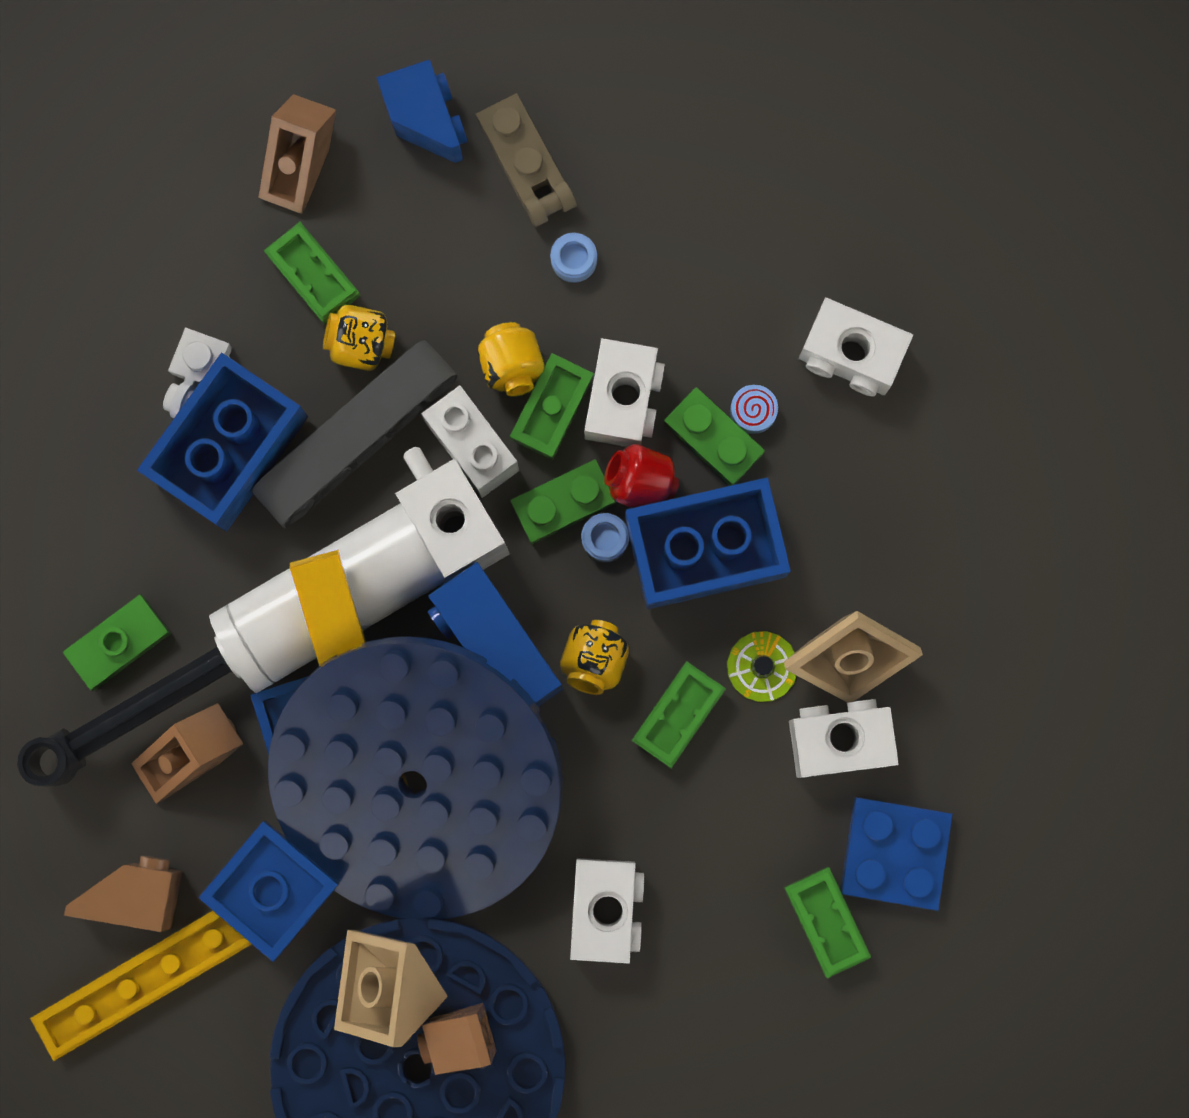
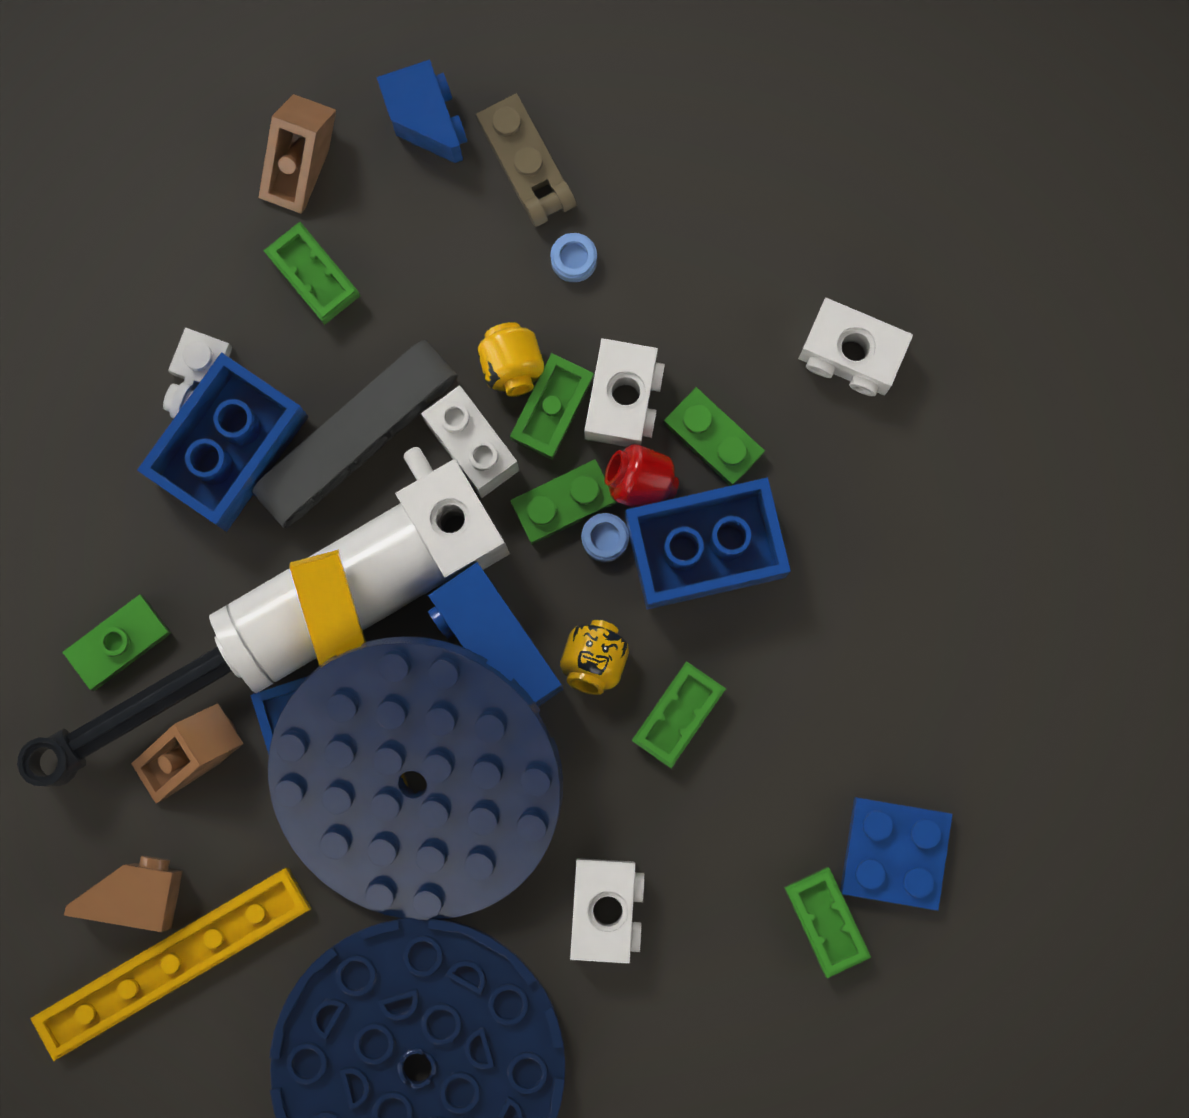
(269, 891): blue plate -> none
(358, 337): yellow head -> none
(385, 989): tan slope -> none
(457, 1040): medium nougat slope -> none
(754, 409): light blue tile -> none
(759, 668): lime piece -> none
(852, 657): tan slope -> none
(872, 746): white brick -> none

